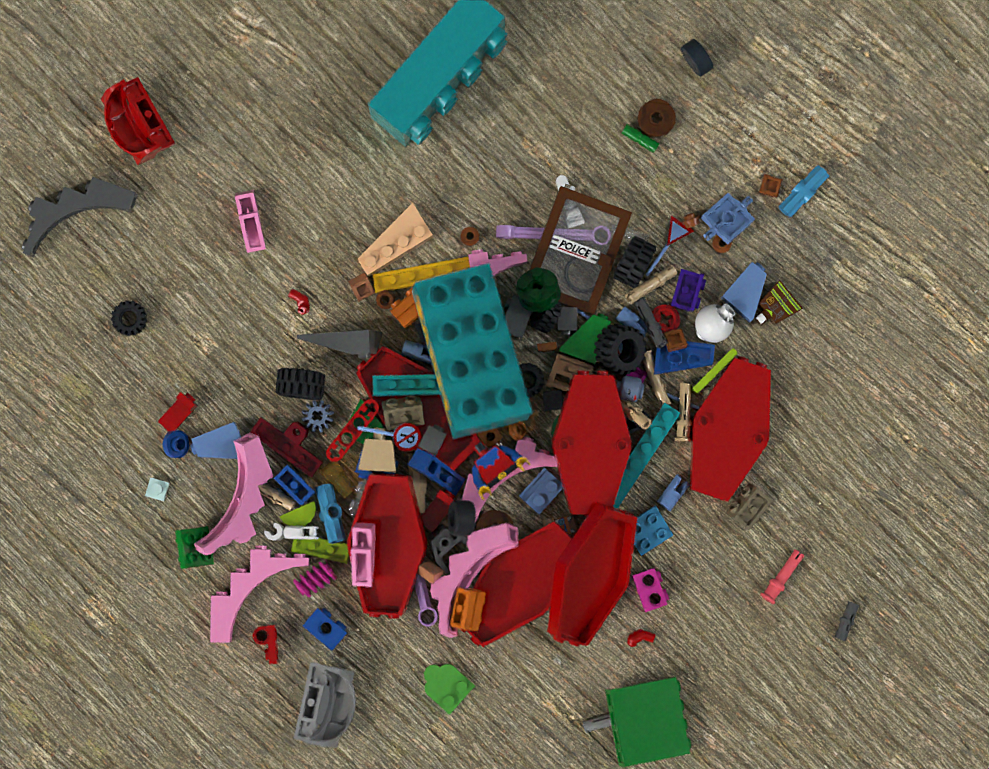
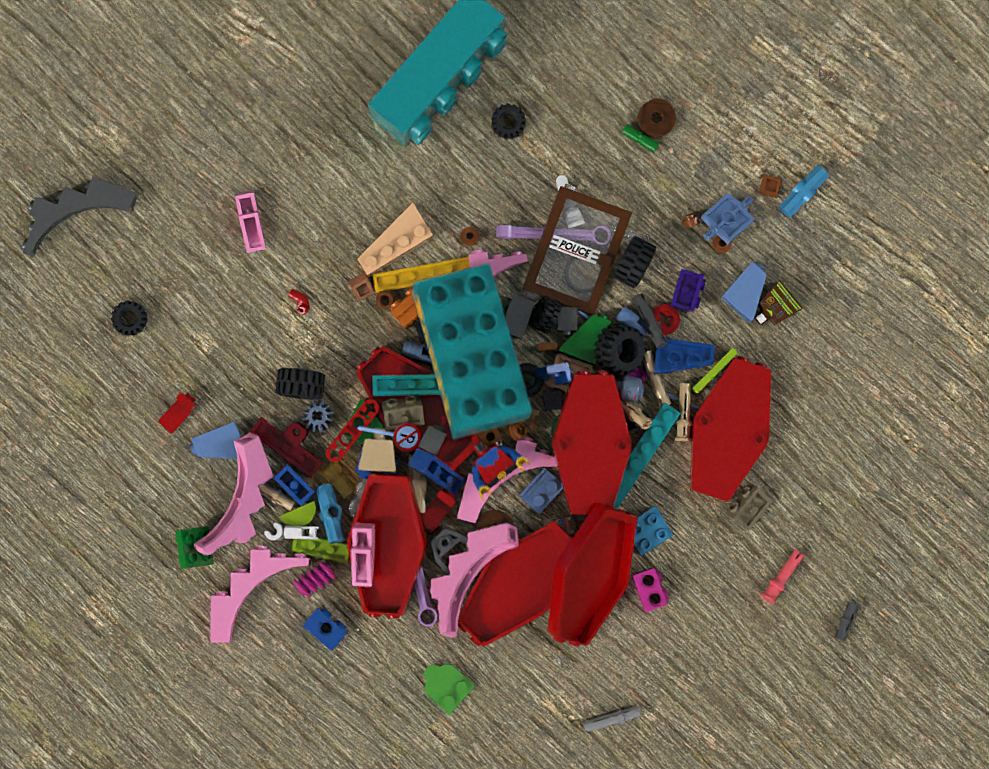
(135, 123): red piece -> none
(157, 489): light aqua plate -> none
(175, 444): blue plate -> none
(272, 652): red plate -> none
(326, 705): light grey piece -> none
(352, 342): dark grey wedge -> none
(430, 572): nougat slope -> none
(461, 517): black tyre -> none
(467, 609): orange brick -> none
(508, 110): none -> black tyre
(538, 290): dark green wheel -> none
(560, 372): none -> blue bracket
(639, 635): red arm -> none
(648, 722): green panel -> none
(657, 280): tan pin -> none
(670, 496): medium blue hinge -> none
(675, 340): dark orange tile -> none
(676, 232): light blue piece -> none
(697, 57): black wheel -> none
(714, 322): white brick -> none

